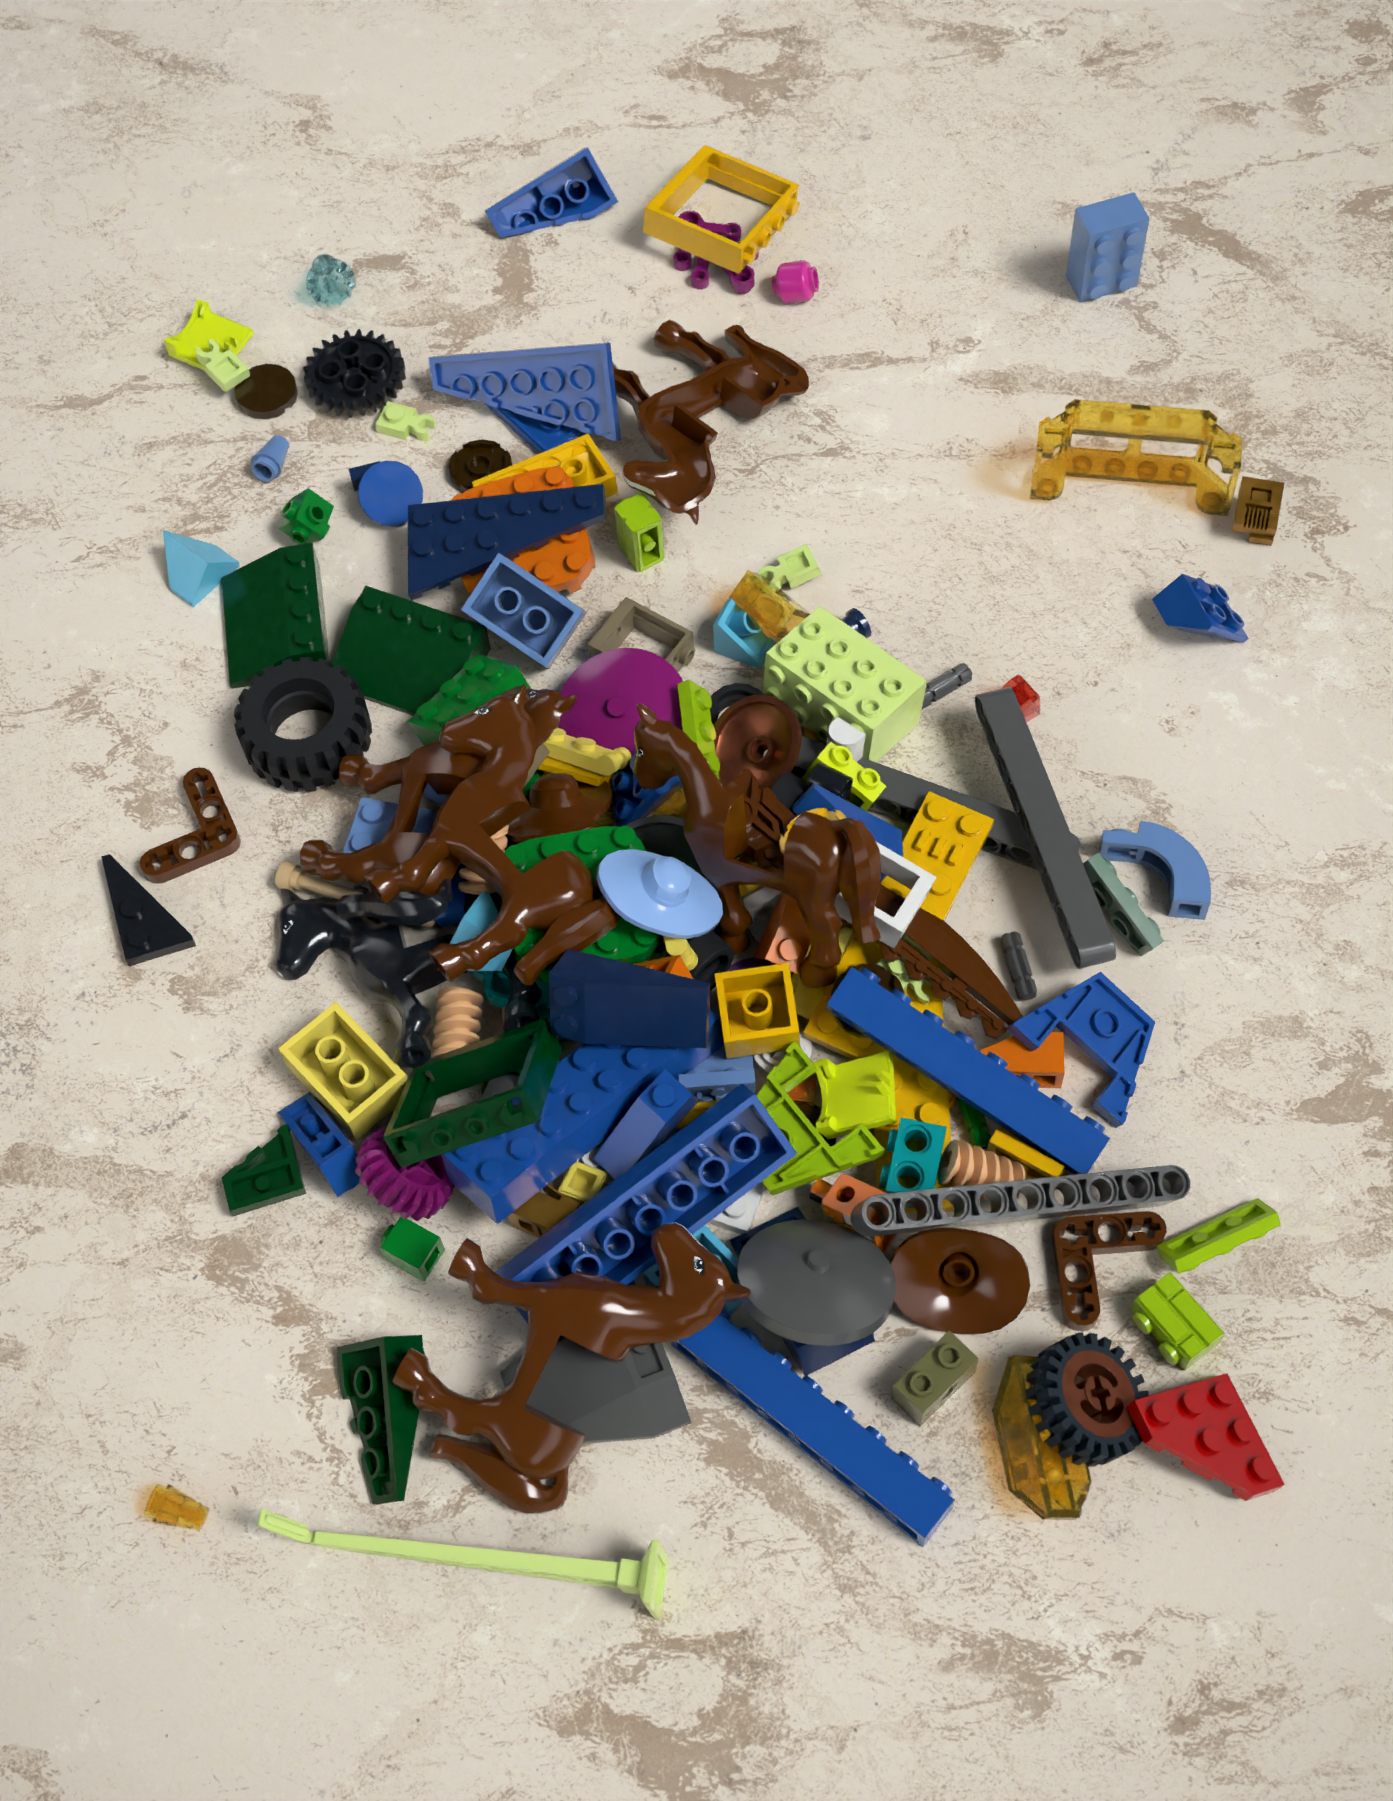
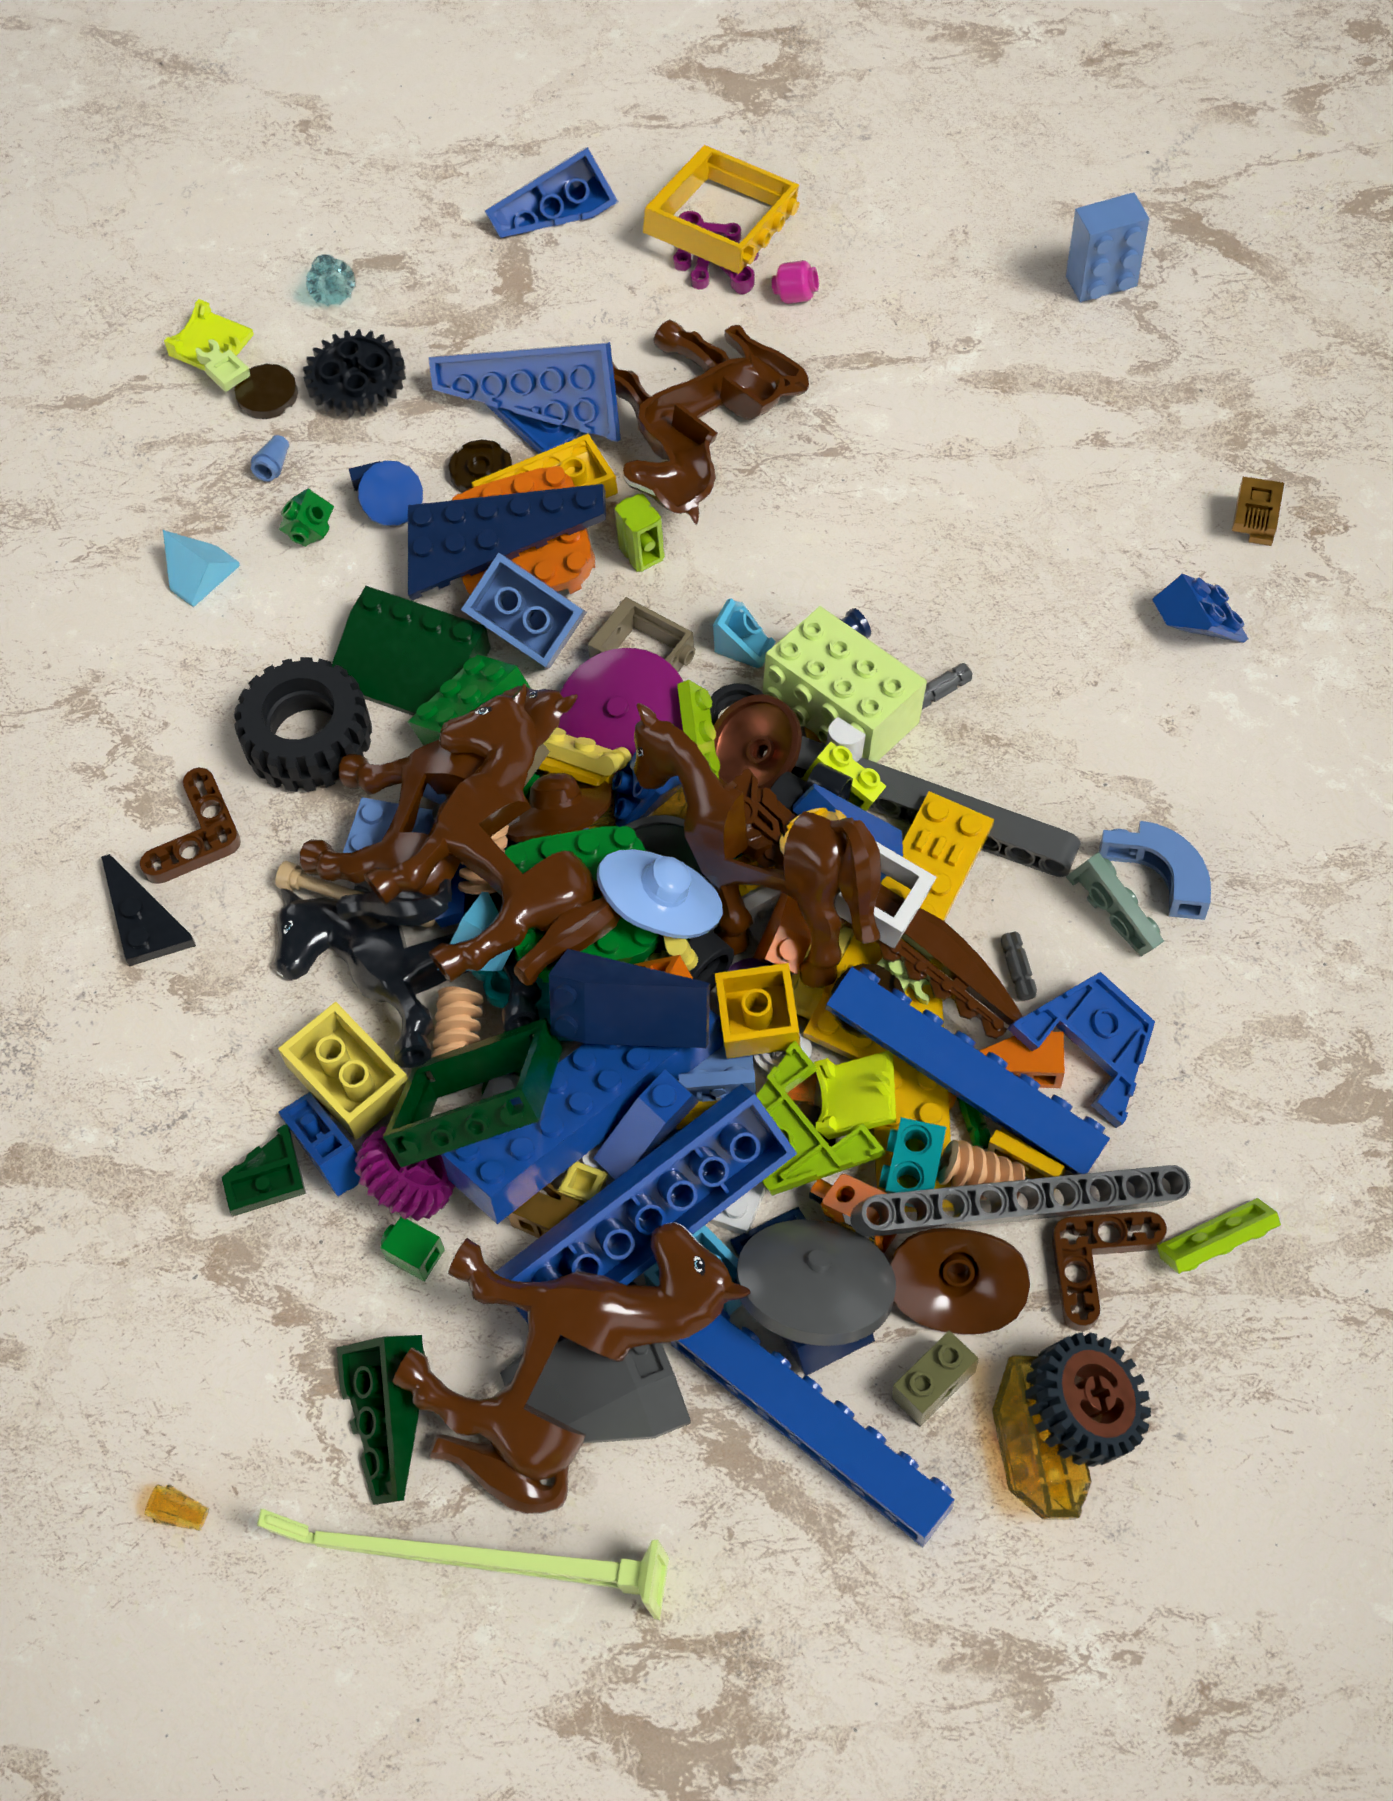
(274, 612): dark green slope -> none
(402, 420): yellowish green plate -> none
(768, 604): clear yellow brick -> none
(794, 567): yellowish green plate -> none
(1026, 696): clear red brick -> none
(1045, 829): dark grey beam -> none
(1137, 424): clear yellow windscreen -> none
(1176, 1322): lime brick -> none
(1210, 1434): red plate -> none

